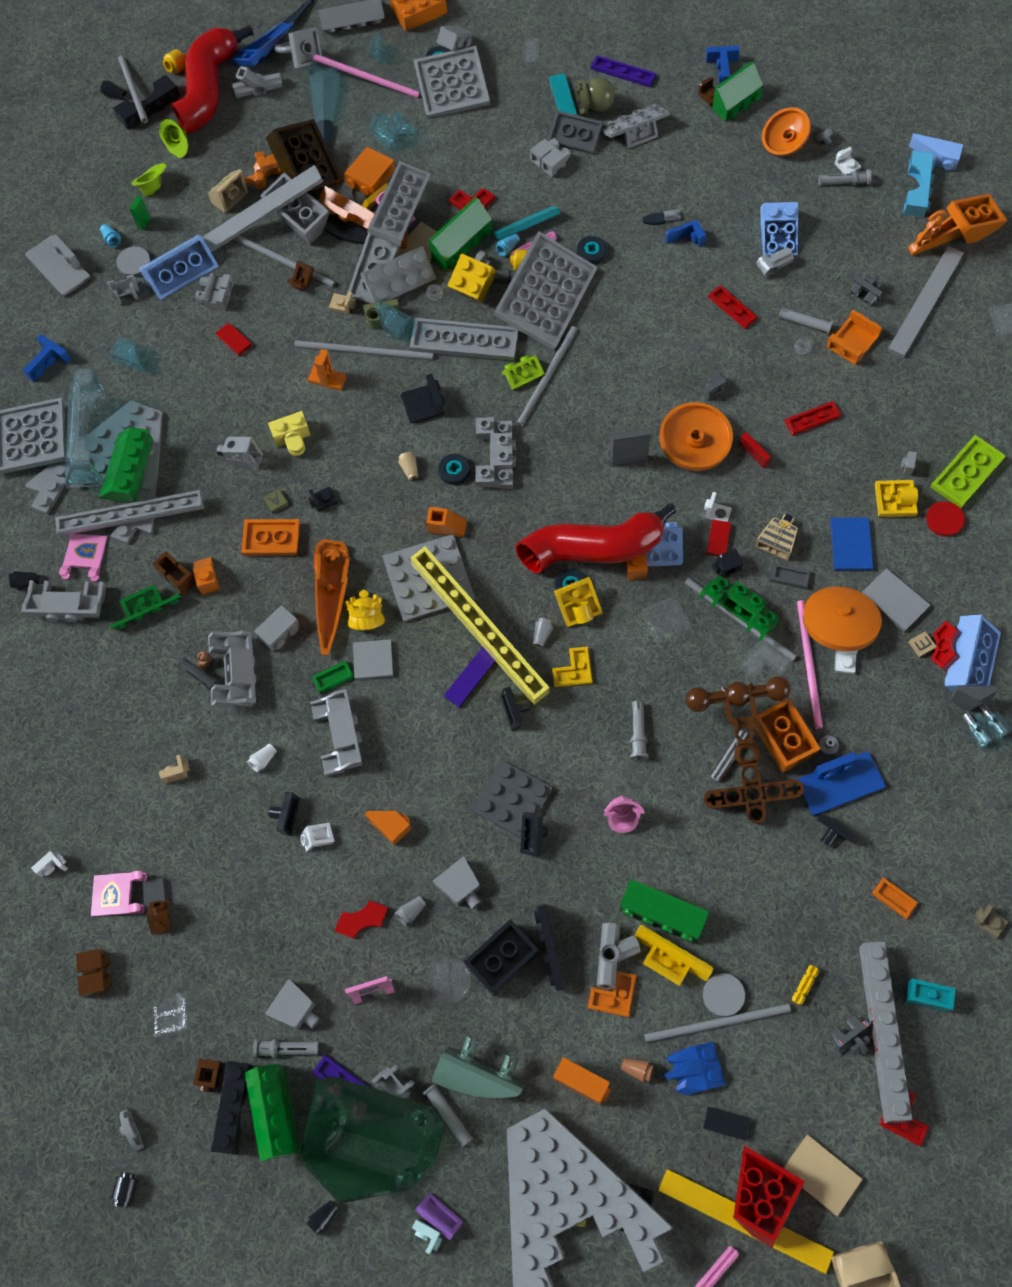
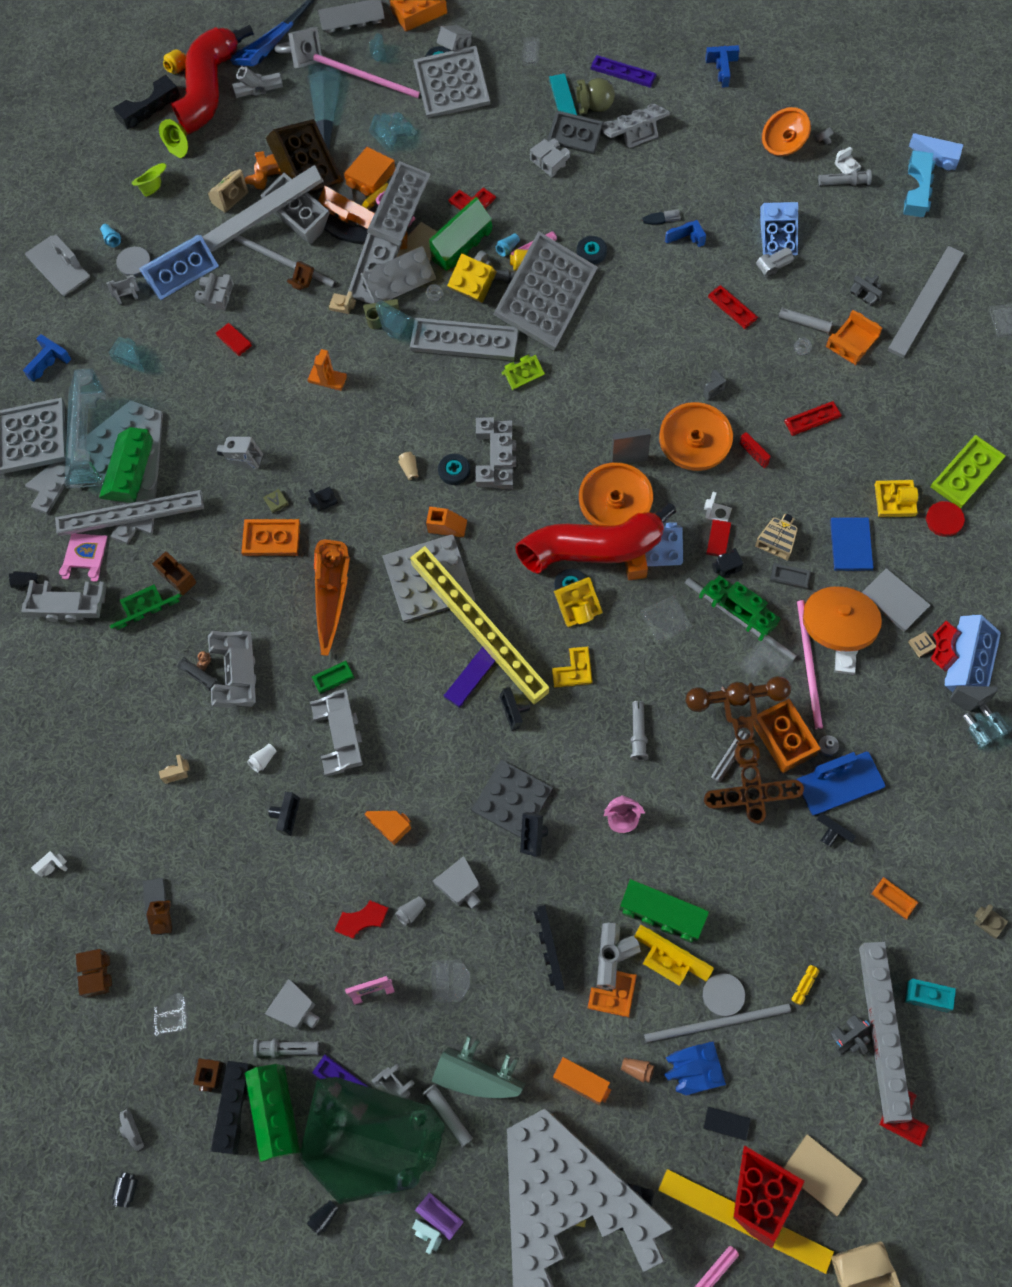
(112, 90): black cone -> none
(113, 894): bright pink flag -> none
(134, 93): light grey piece -> none
(140, 212): green tile -> none
(205, 575): orange slope -> none
(277, 628): light grey brick -> none
(290, 431): light yellow brick -> none
(317, 836): white bracket -> none
(364, 350): light grey piece -> none
(365, 612): yellow hair -> none
(372, 659): light grey tile -> none
(424, 401): black bracket -> none
(501, 957): black brick -> none
(526, 222): teal tile -> none
(542, 631): light grey cone -> none
(547, 376): light grey piece -> none
(614, 494): none -> orange dish
(707, 90): reddish brown bracket -> none
(737, 92): slope -> none
(908, 463): light grey plate -> none
(972, 218): orange slope -> none

